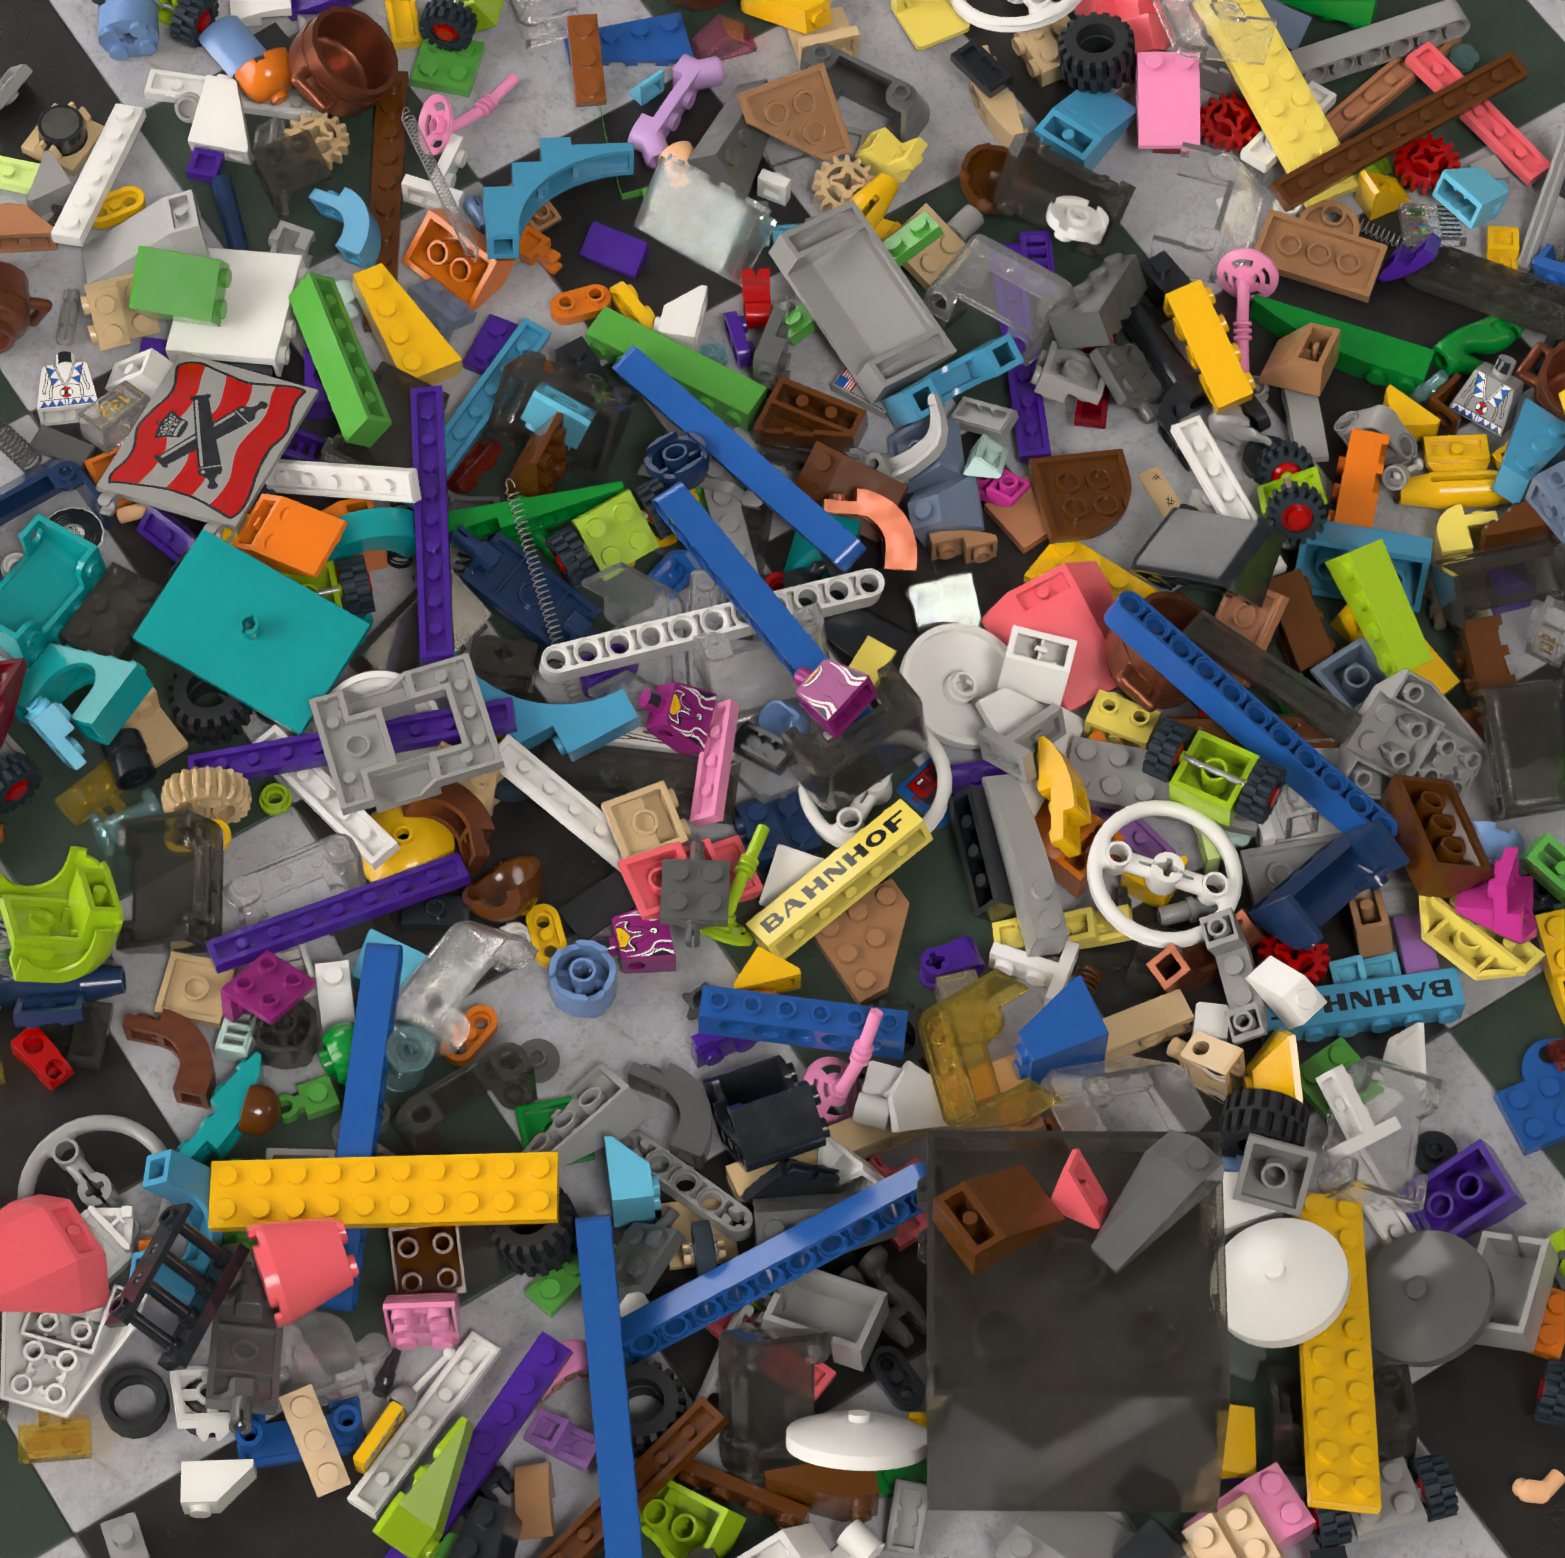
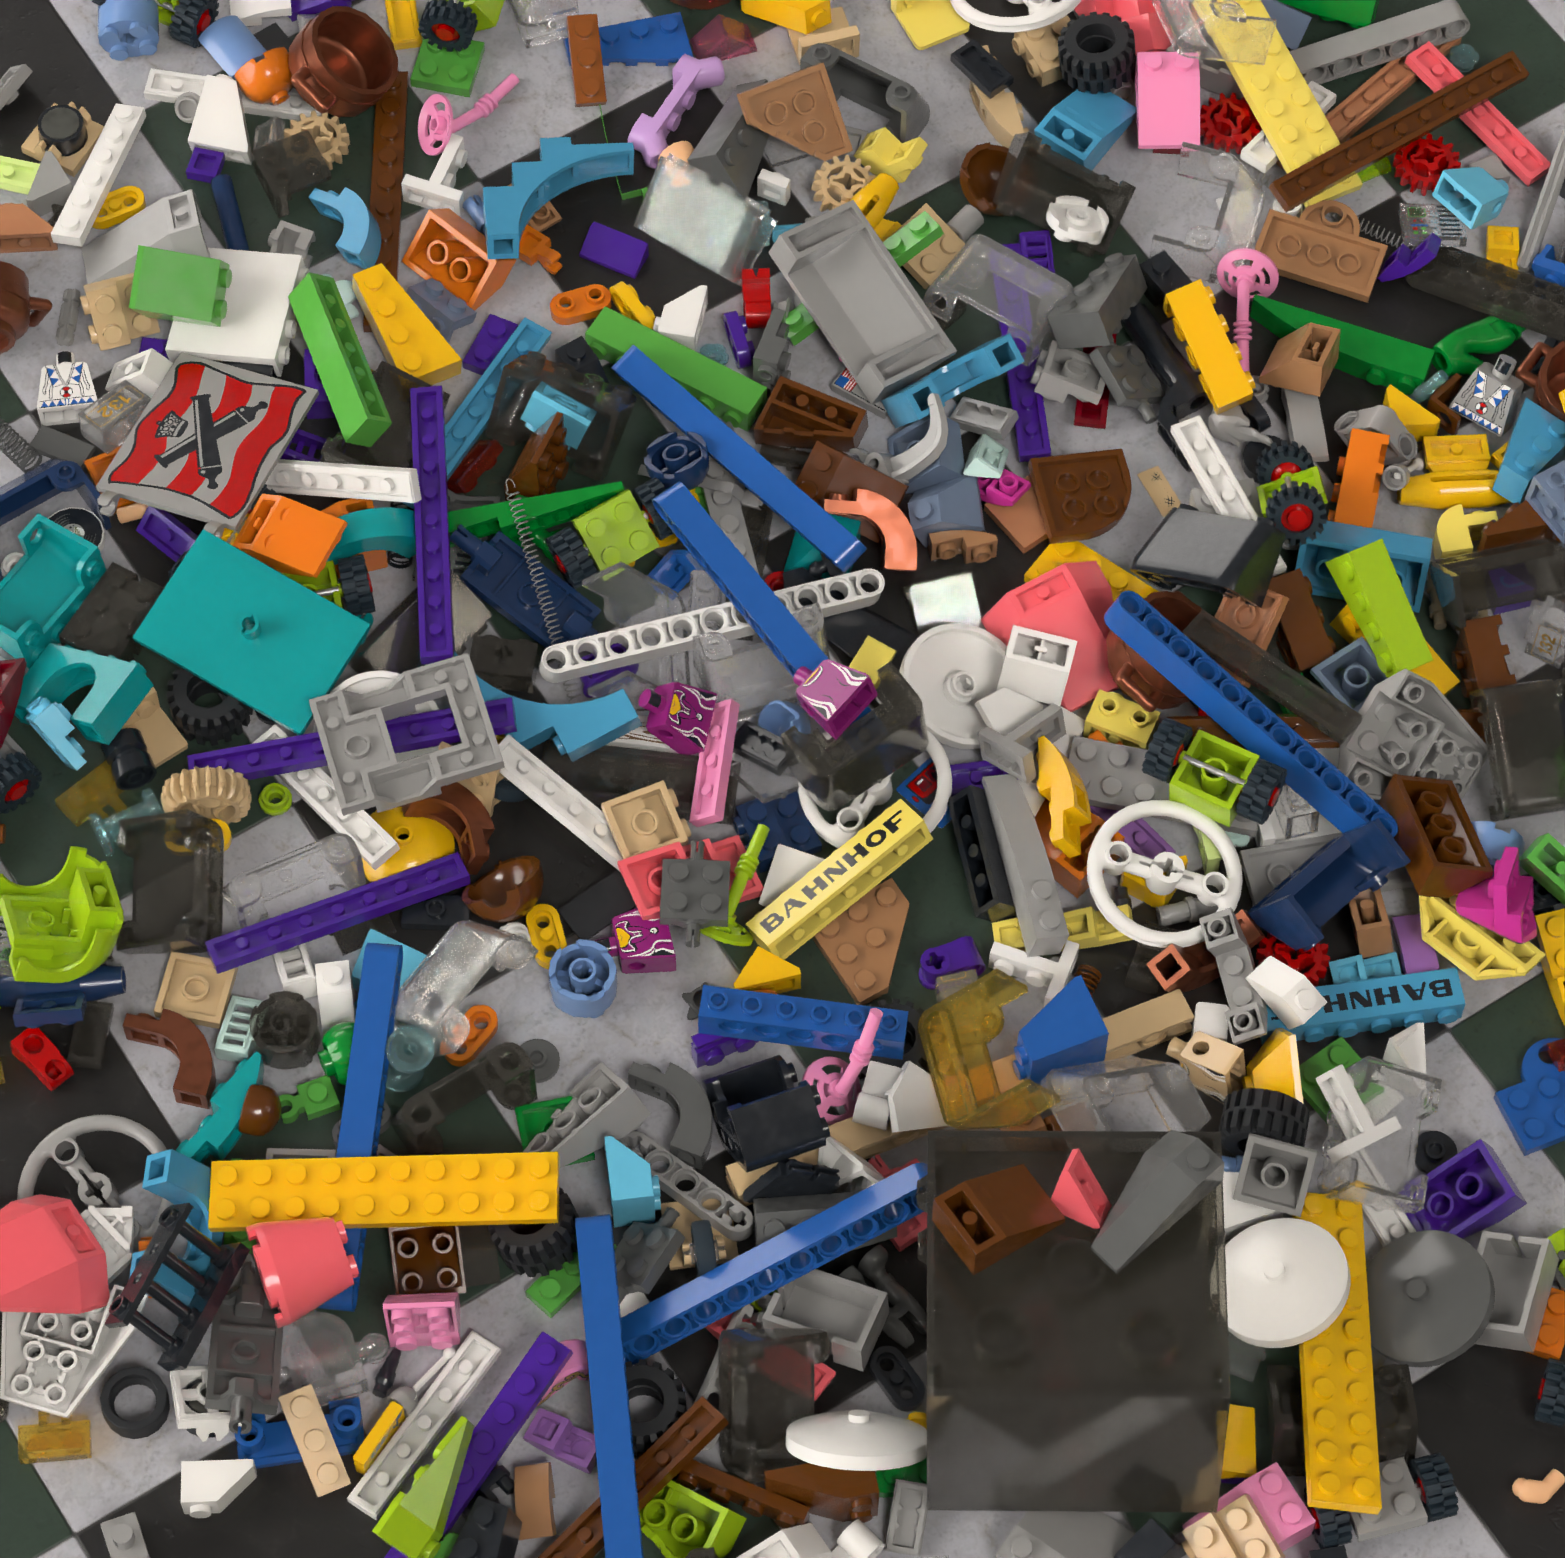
(265, 989): magenta bracket -> none
(437, 190): light grey piece -> none
(648, 88): medium azure slope -> none
(1379, 194): yellow slope -> none

